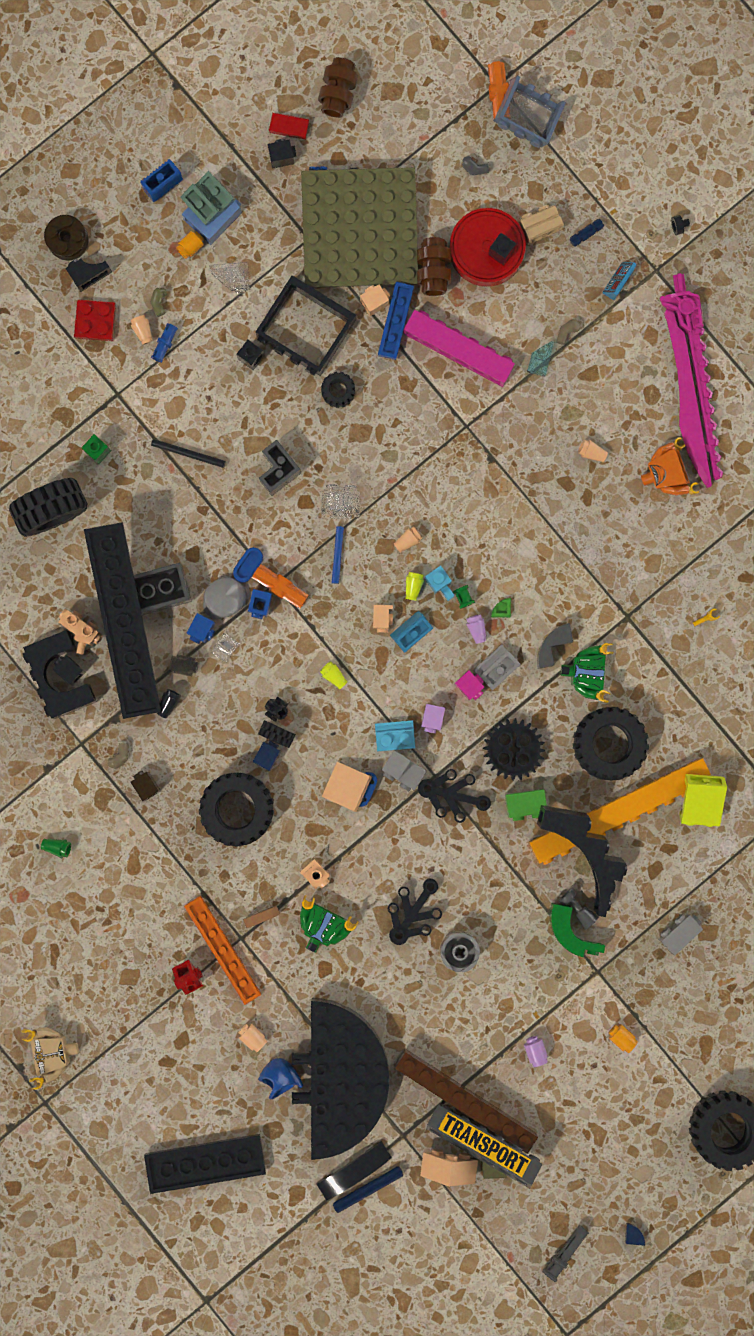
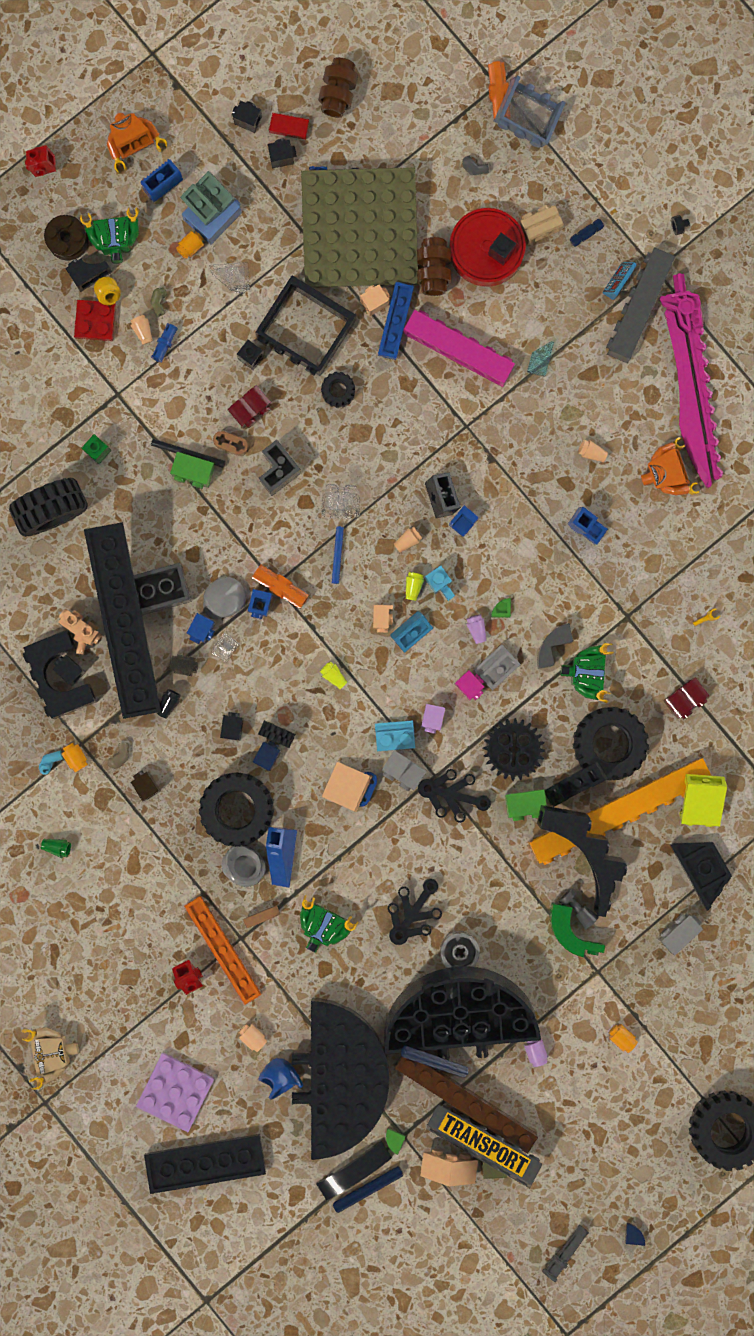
(40, 161): none -> red brick
(48, 761): none -> medium azure arm
(74, 757): none -> light orange brick
(107, 291): none -> yellow head
(113, 235): none -> green torso
(131, 135): none -> orange torso
(175, 1092): none -> lavender plate
(192, 470): none -> bright green brick
(229, 447): none -> medium nougat beam
(232, 726): none -> black brick
(243, 866): none -> light grey piece
(247, 116): none -> black brick
(248, 565): blue tile -> none
(250, 407): none -> dark red brick
(276, 709): black gear -> none
(280, 853): none -> blue slope
(315, 866): light nougat brick -> none
(394, 1140): none -> bright green tile
(434, 1061): none -> dark blue axle
(442, 495): none -> black brick
(460, 1010): none -> black brick
(463, 521): none -> blue panel
(463, 597): green bush -> none
(571, 326): dark tan arm -> none
(575, 784): none -> black slope
(585, 523): none -> blue brick
(641, 304): none -> dark grey brick
(686, 698): none -> dark red brick
(703, 868): none -> black wing

